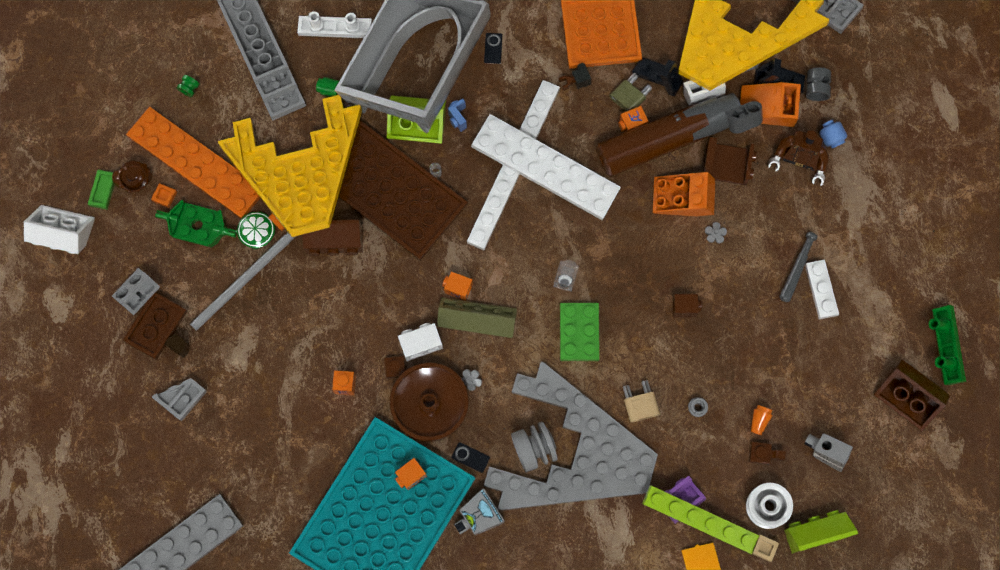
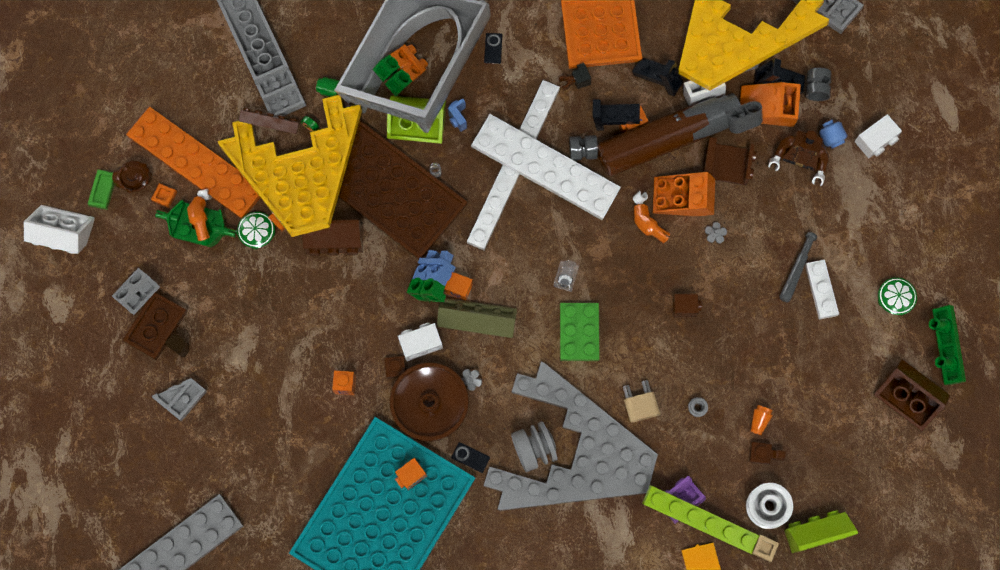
(187, 86): green wheel -> none
(197, 214): none -> orange arm
(241, 281): light grey piece -> none
(268, 120): none -> reddish brown piece
(309, 124): none -> green tile
(333, 26): white plate -> none
(406, 64): none -> hips
(431, 277): none -> hips
(479, 515): light grey torso -> none
(583, 147): none -> dark grey wheel
(615, 114): none -> black bracket
(627, 95): olive piece -> none
(644, 221): none -> orange arm
(836, 455): light grey torso -> none
(878, 136): none -> white brick
(897, 296): none -> dish

